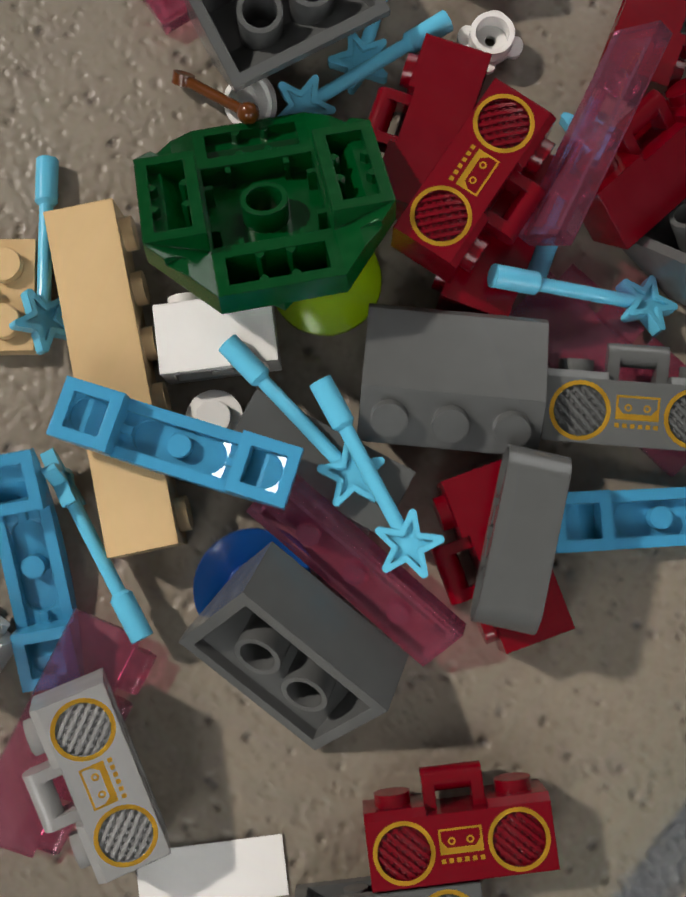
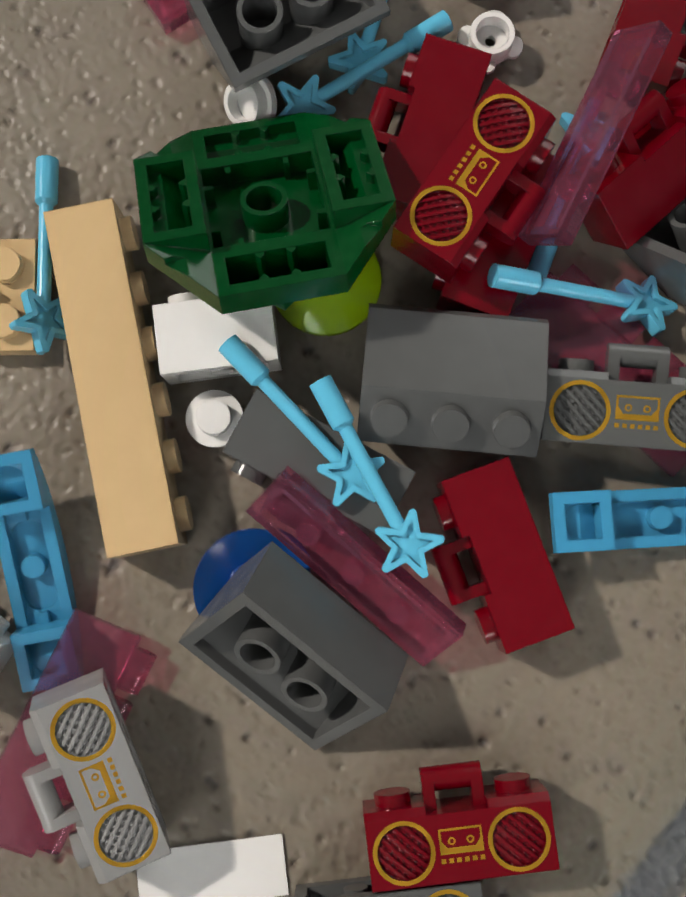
(69, 496): medium azure piece -> none
(175, 444): dark azure slope -> none
(247, 111): reddish brown hinge -> none
(521, 539): dark grey beam -> none

